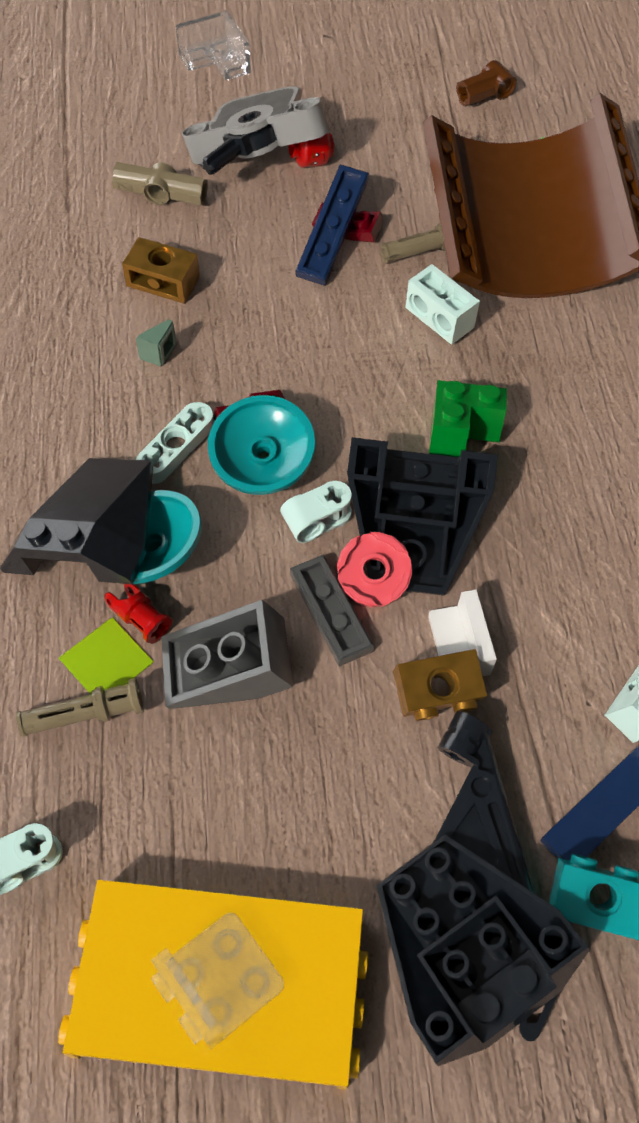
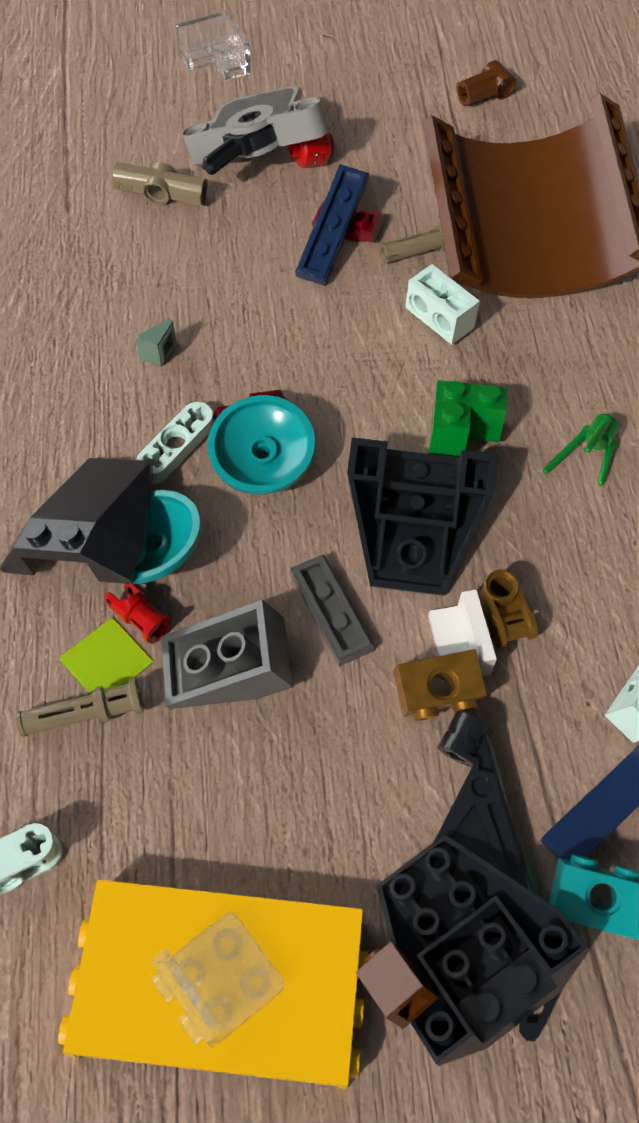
(161, 270): pearl gold brick -> none
(316, 513): light aqua piece -> none
(374, 547): coral tile -> none
(396, 984): none -> brick
(507, 616): none -> pearl gold piece
(598, 436): none -> green plant

